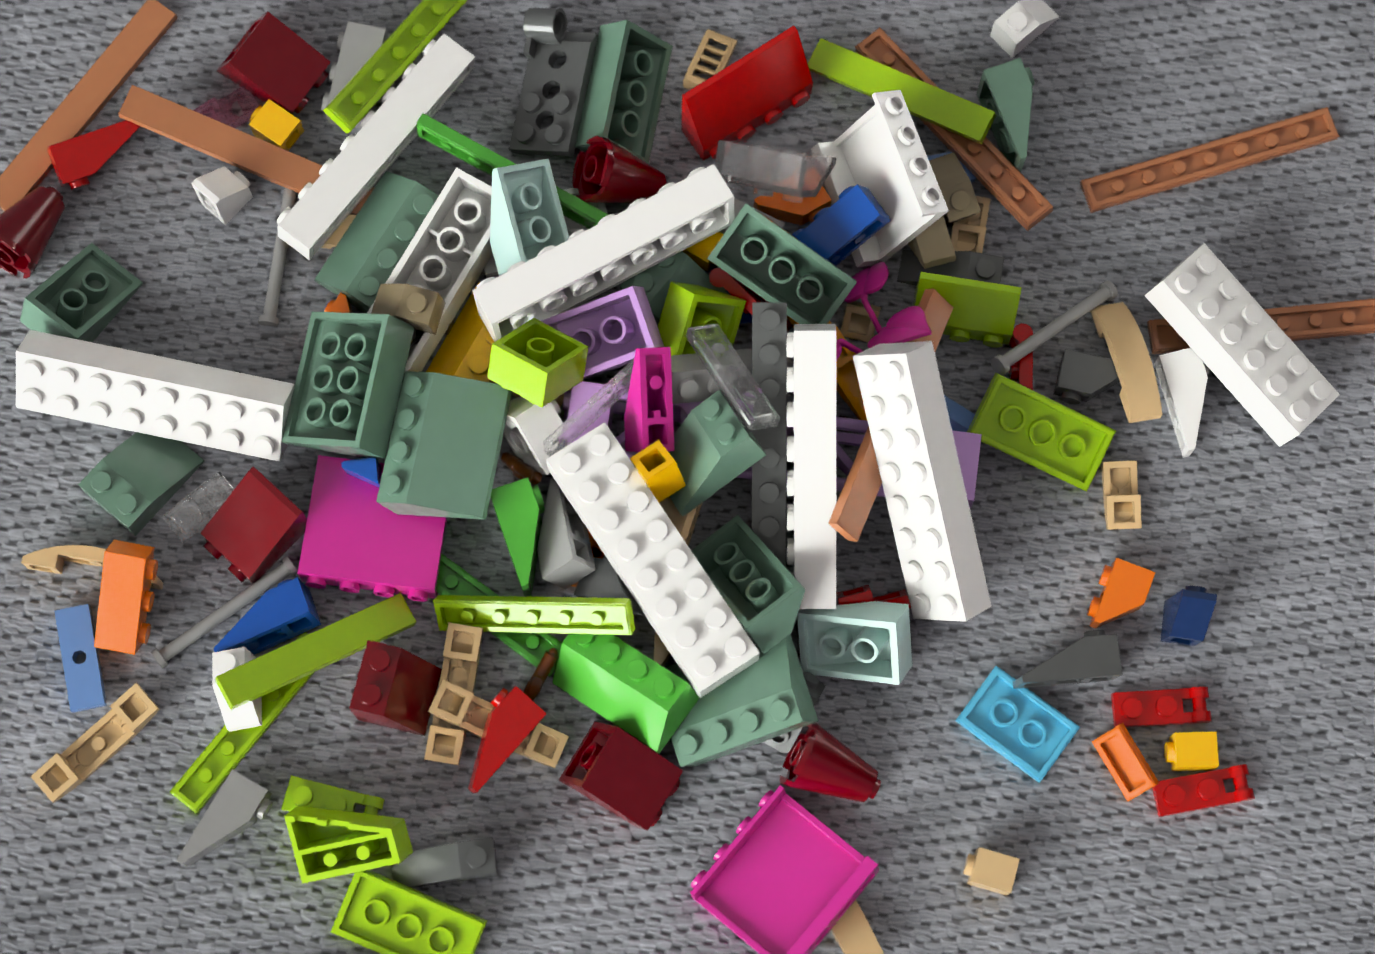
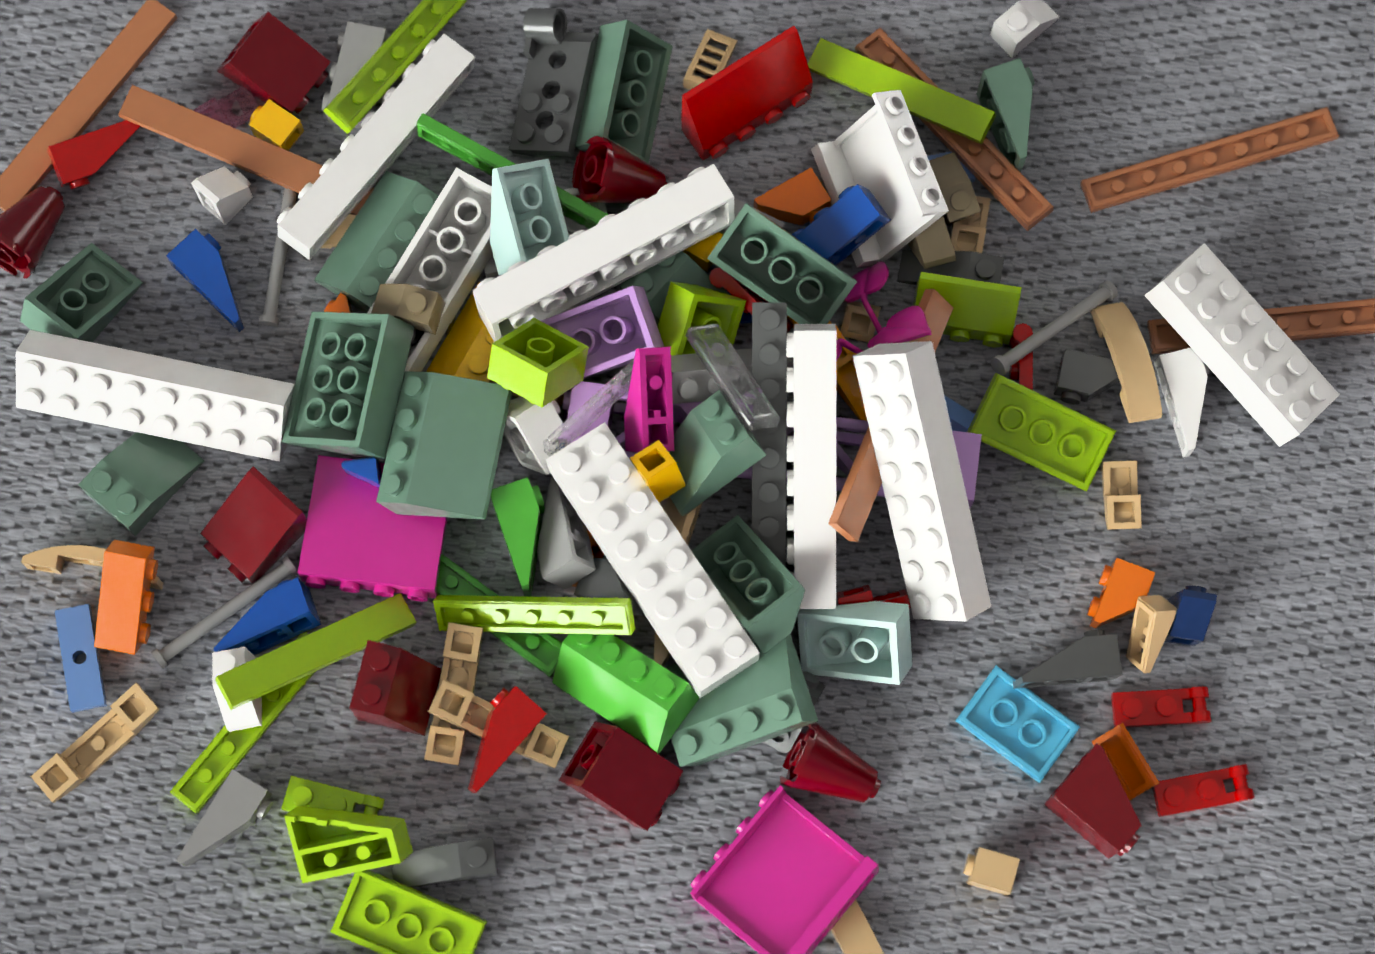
(198, 507): clear slope -> none
(202, 266): none -> blue slope
(520, 468): reddish brown piece -> none
(542, 671): reddish brown piece -> none
(772, 169): clear slope -> none
(1096, 805): none -> dark red slope
(1149, 630): none -> tan slope
(1192, 751): yellow brick -> none

